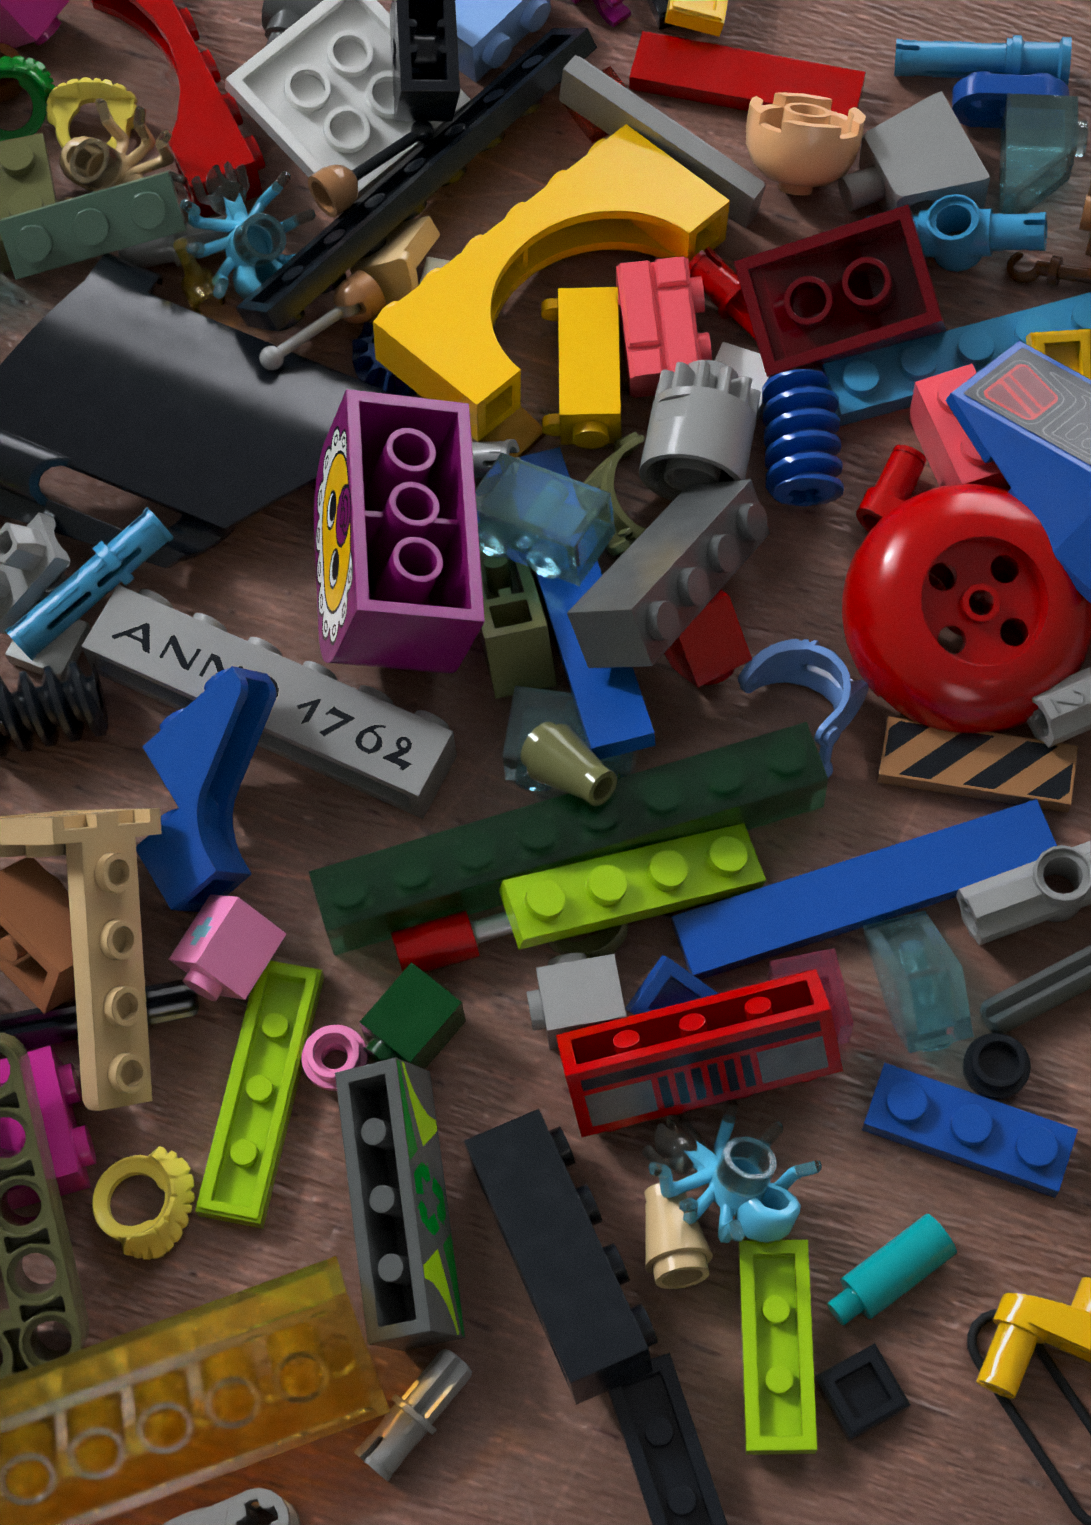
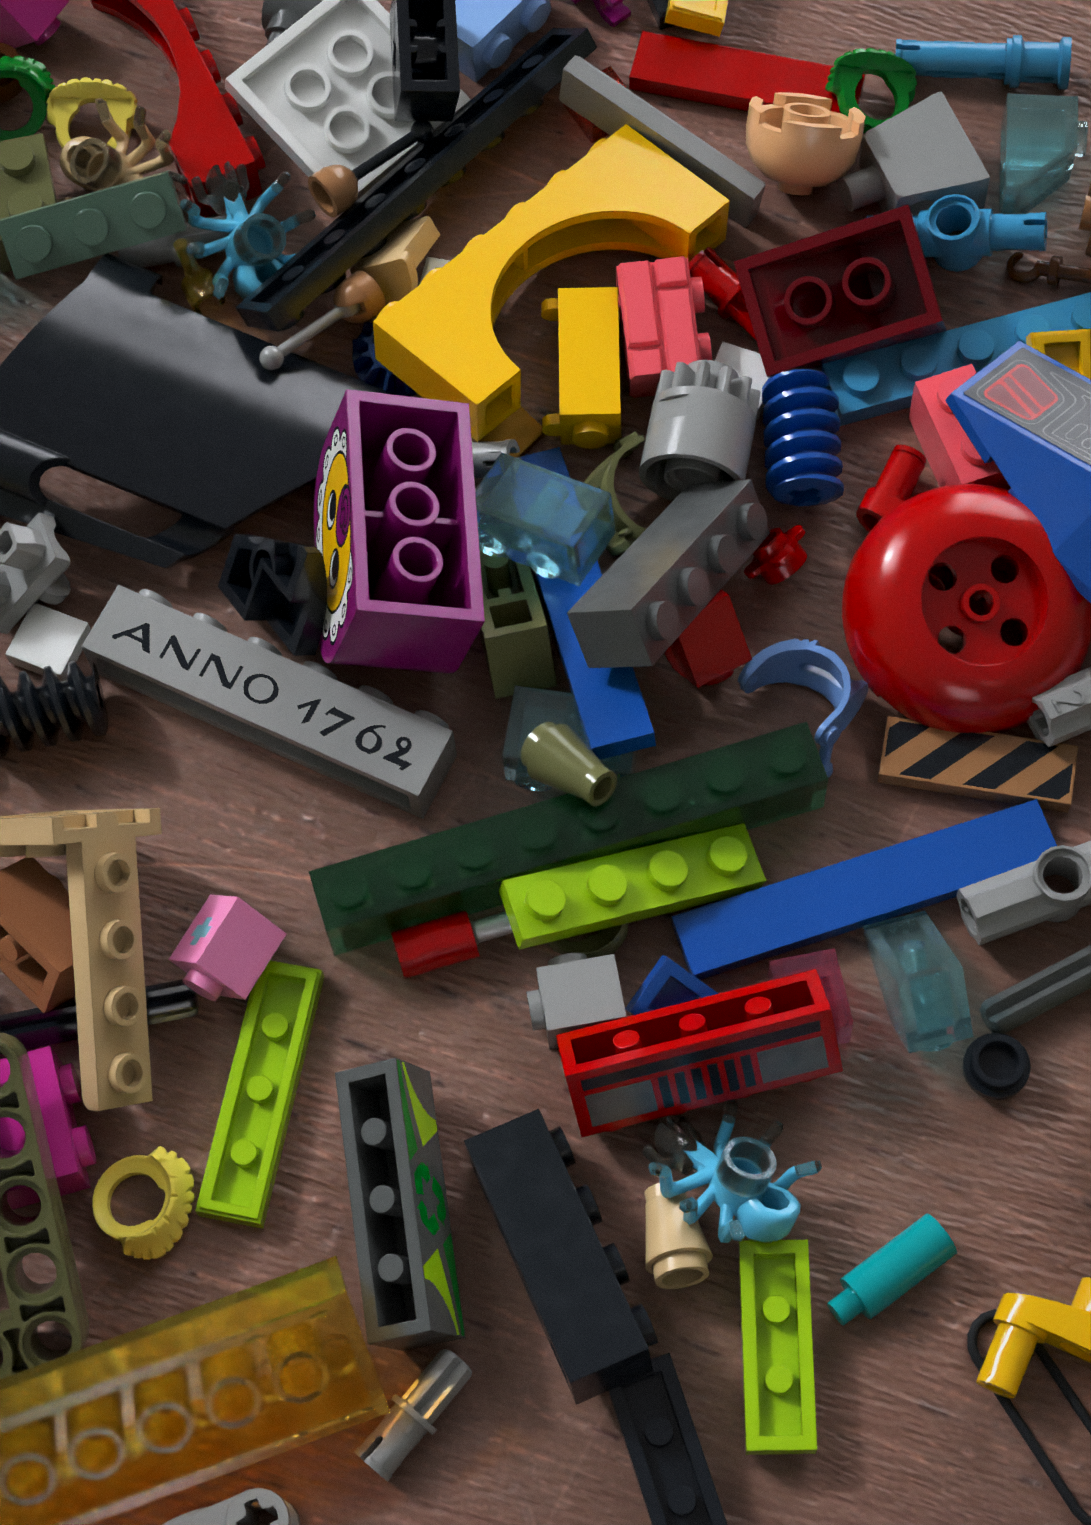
(90, 583): dark azure pin -> none
(202, 763): blue arch -> none
(280, 586): none -> black slope
(327, 1040): bright pink plate -> none
(412, 1020): dark green brick -> none
(778, 555): none -> red plate
(850, 67): none -> green piece
(861, 1392): black tile -> none
(970, 1130): blue plate -> none
(982, 95): blue plate -> none

